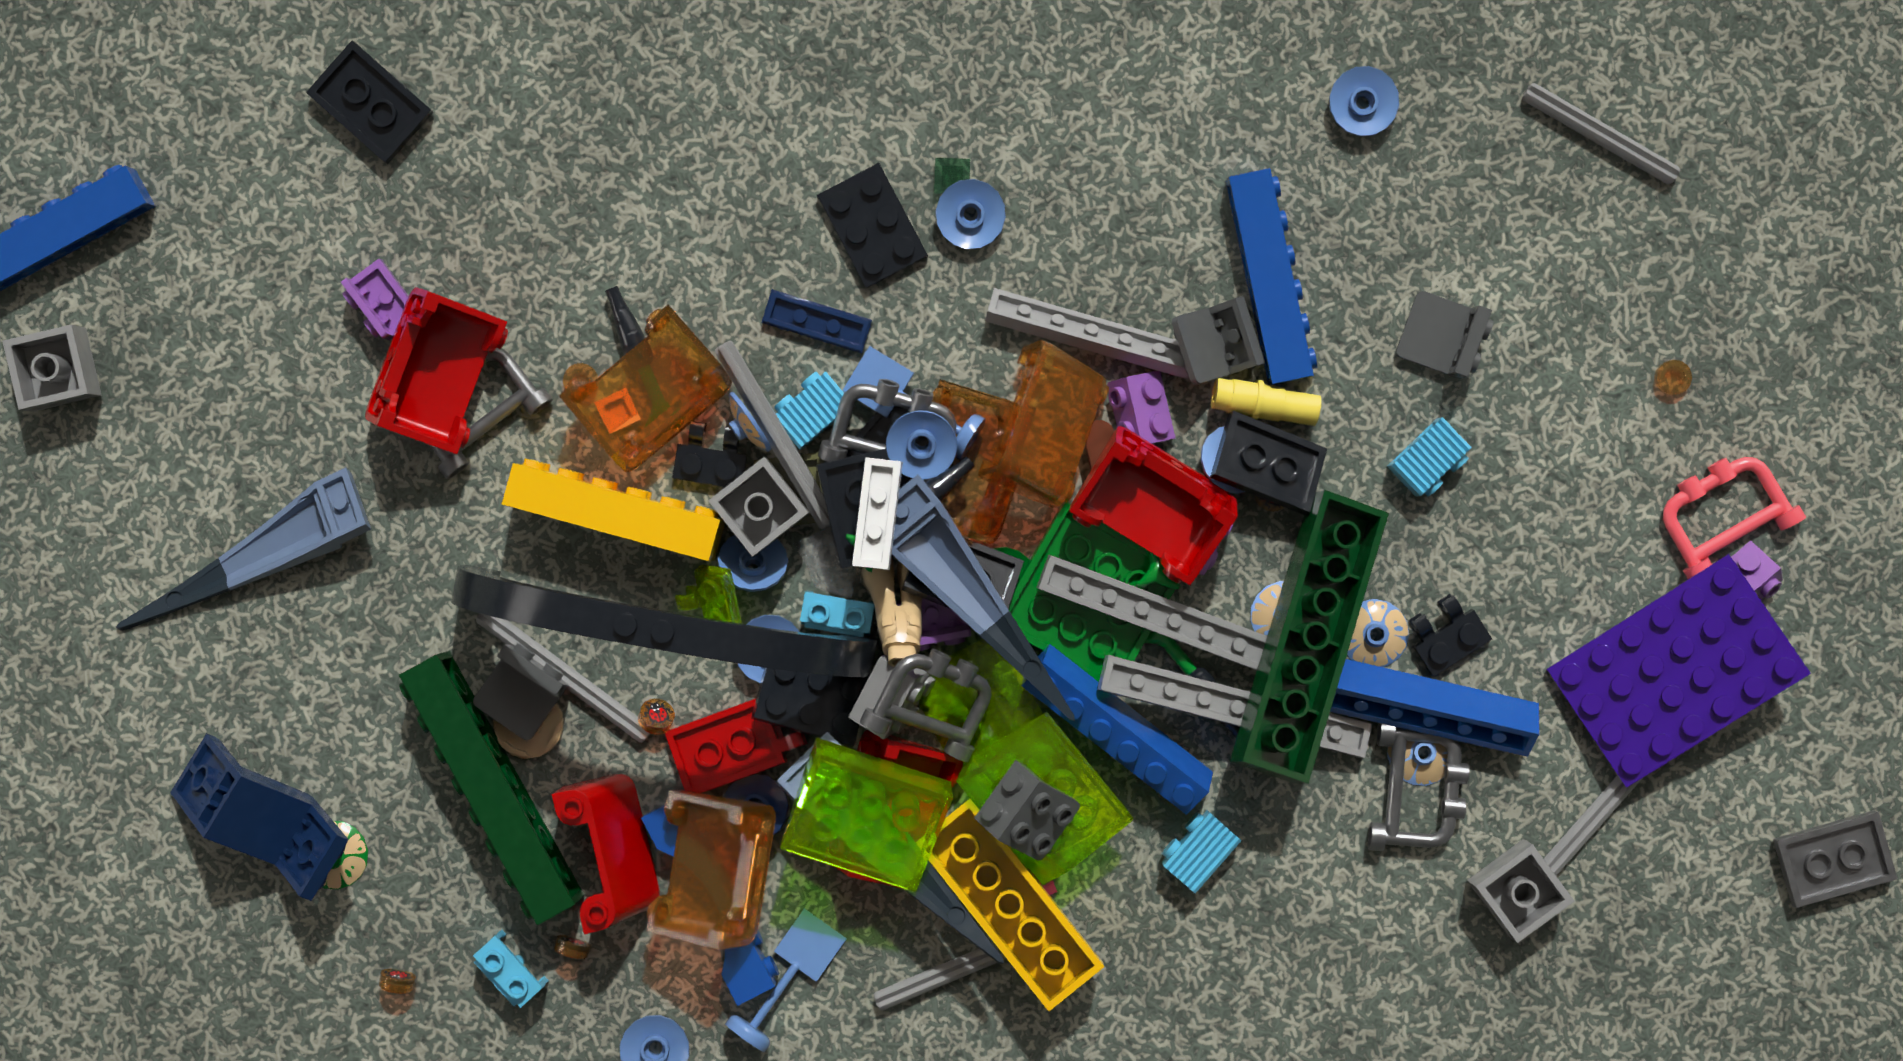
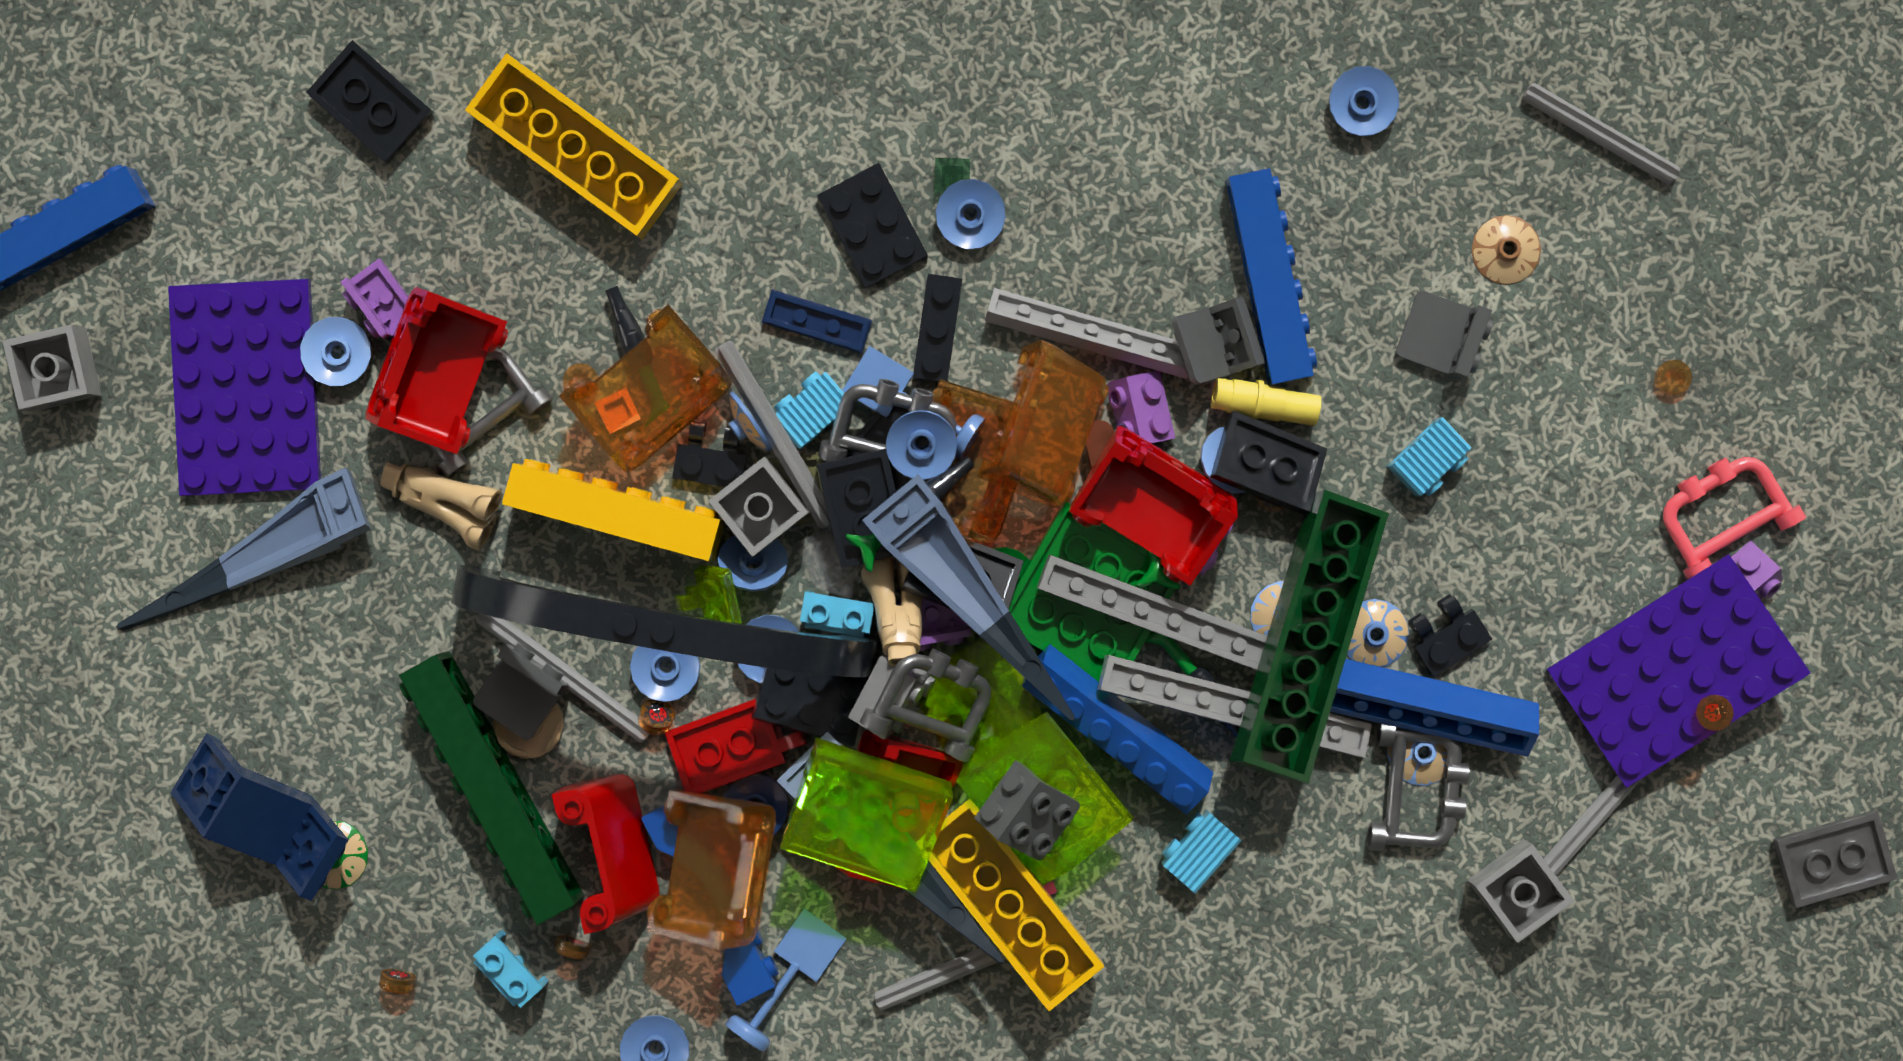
(241, 387): none -> dark purple plate
(318, 346): none -> light blue dish
(458, 504): none -> tan piece
(574, 146): none -> yellow brick
(661, 685): none -> medium blue dish
(877, 513): white plate -> none
(937, 327): none -> black plate
(1489, 252): none -> tan dish
(1714, 712): none -> clear orange tile

